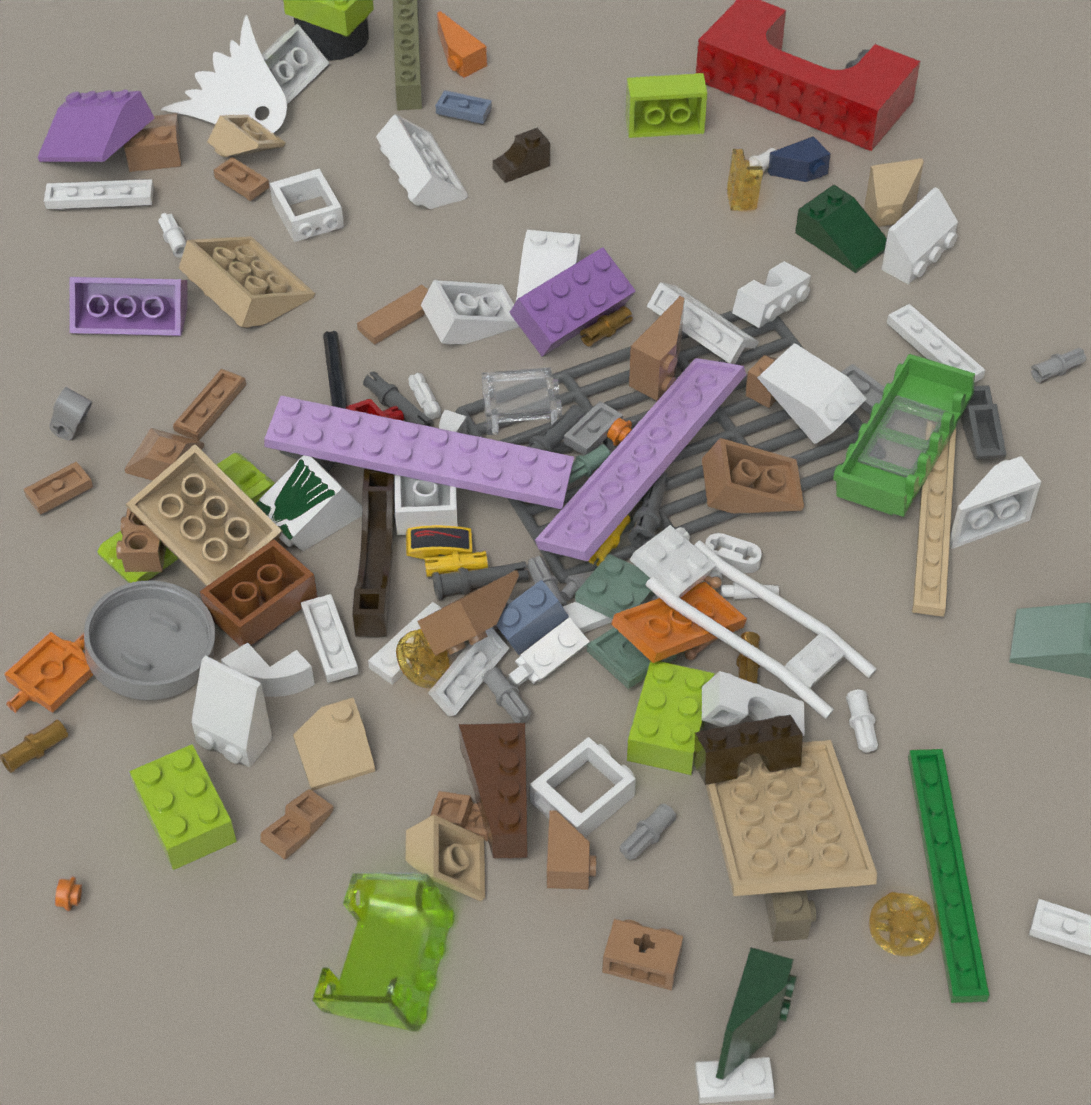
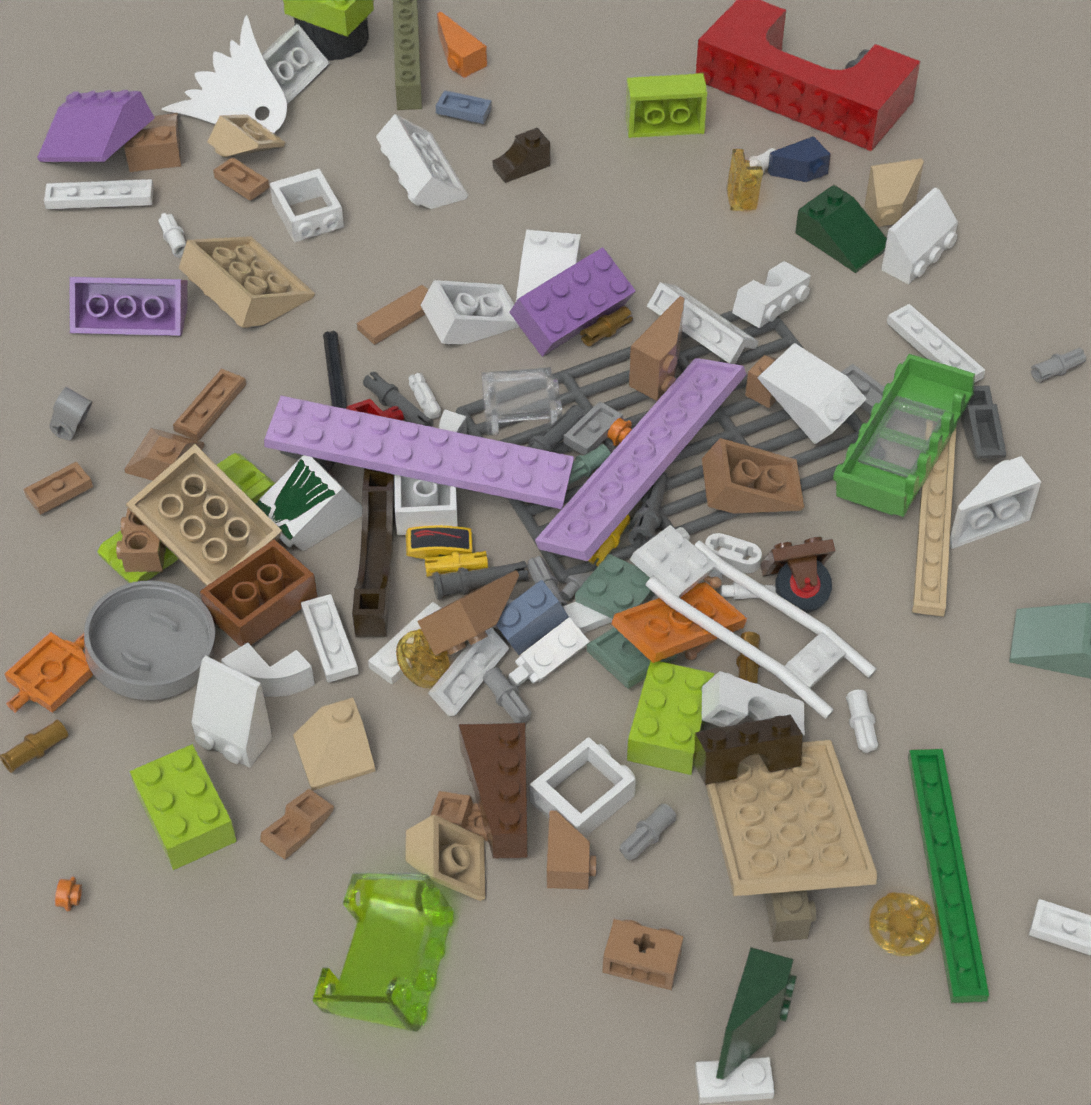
(801, 572): none -> plate

